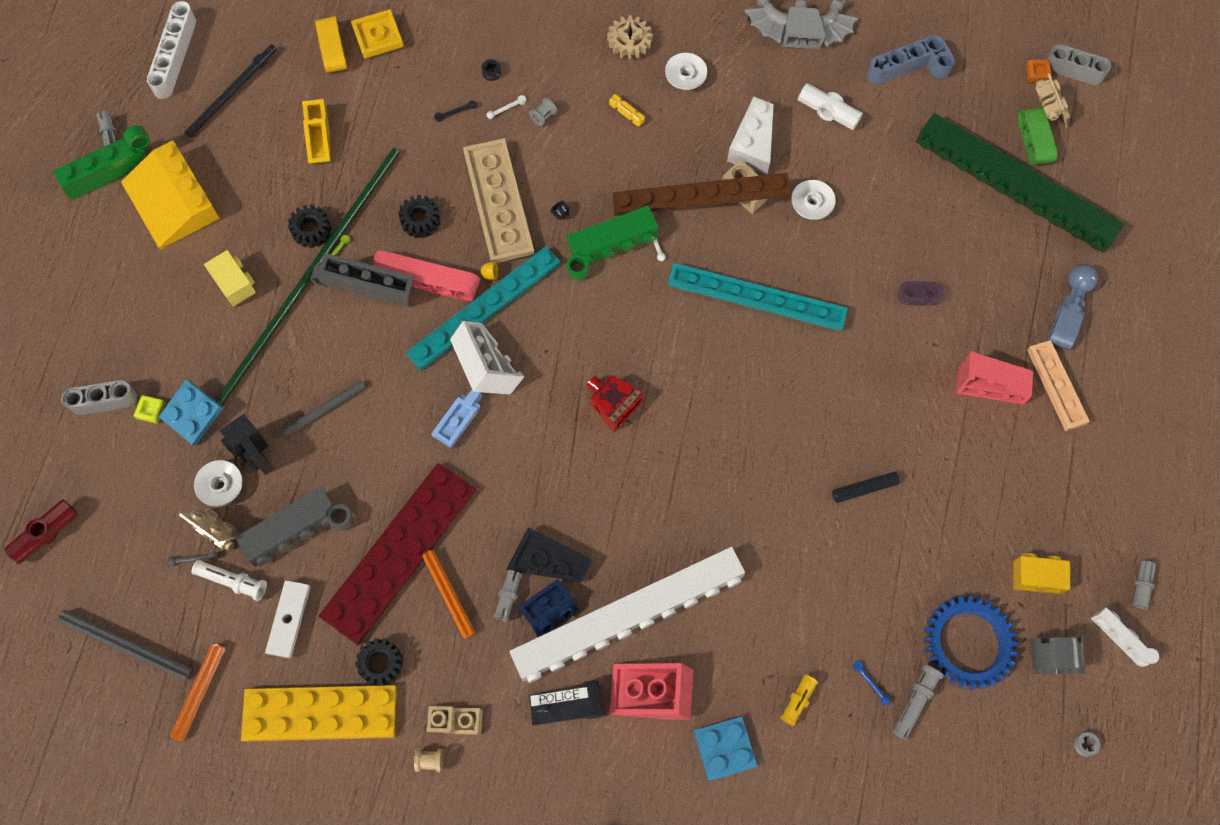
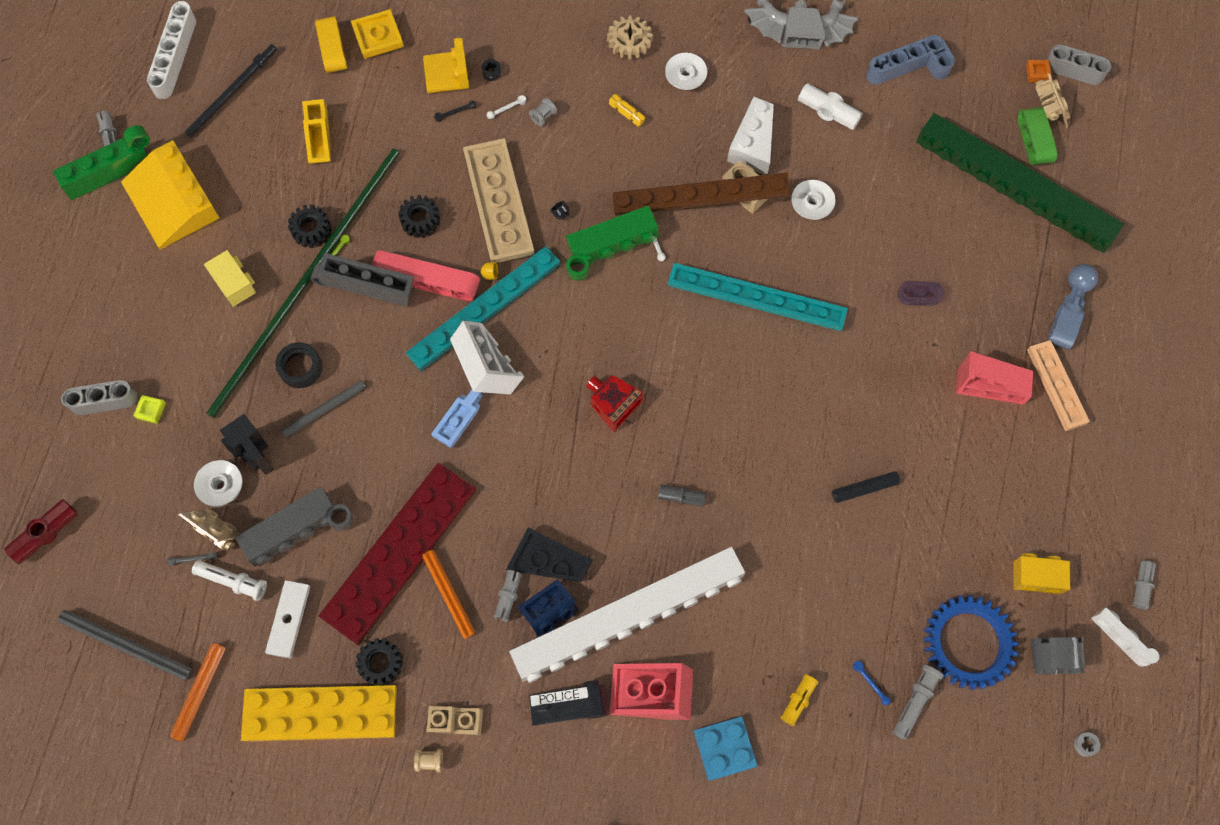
(191, 412): dark azure plate -> none
(290, 351): none -> black tyre
(446, 70): none -> yellow bracket
(681, 495): none -> dark grey axle

